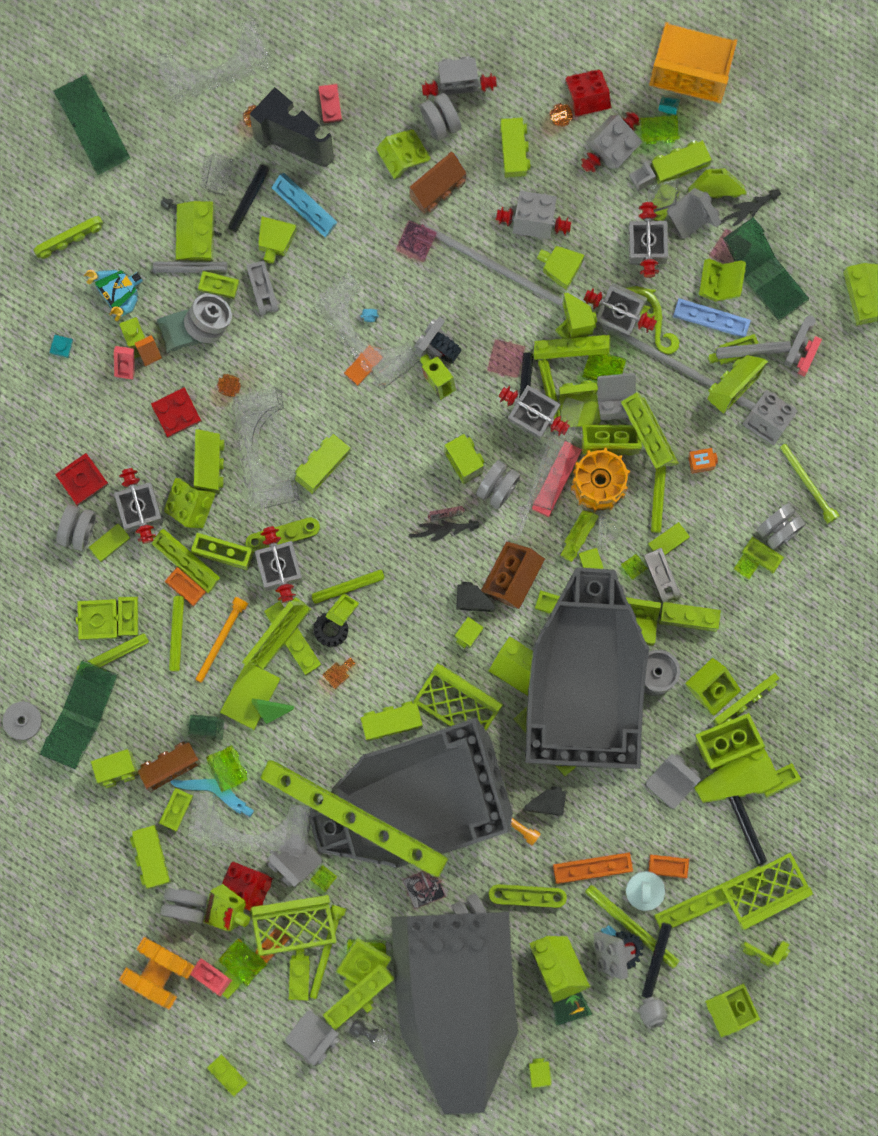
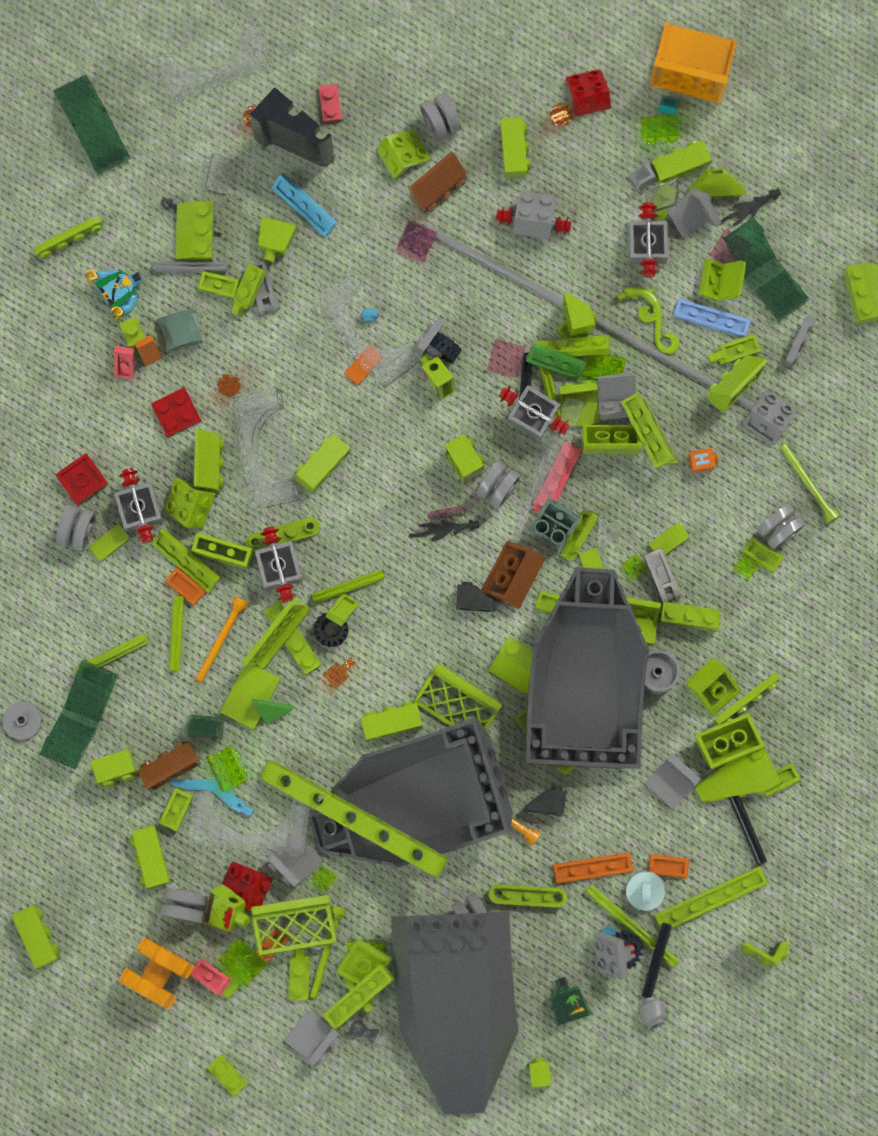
(36, 936): none -> lime brick
(61, 346): teal plate -> none
(97, 619): lime plate -> none
(128, 616): lime plate -> none
(207, 318): light grey wheel -> none
(248, 198): black axle -> none
(248, 289): none -> lime hinge
(423, 889): piece -> none
(458, 78): light grey brick -> none
(468, 633): lime brick -> none
(555, 522): none -> sand green slope
(556, 361): none -> bright green tile
(559, 966): lime slope -> none
(561, 265): lime torso -> none
(605, 465): light orange piece -> none
(612, 142): light grey brick -> none
(621, 309): light grey brick -> none
(658, 500): lime axle -> none
(732, 1010): lime slope -> none
(754, 349): light grey axle -> none
(775, 906): lime fence -> none
(811, 349): coral plate -> none

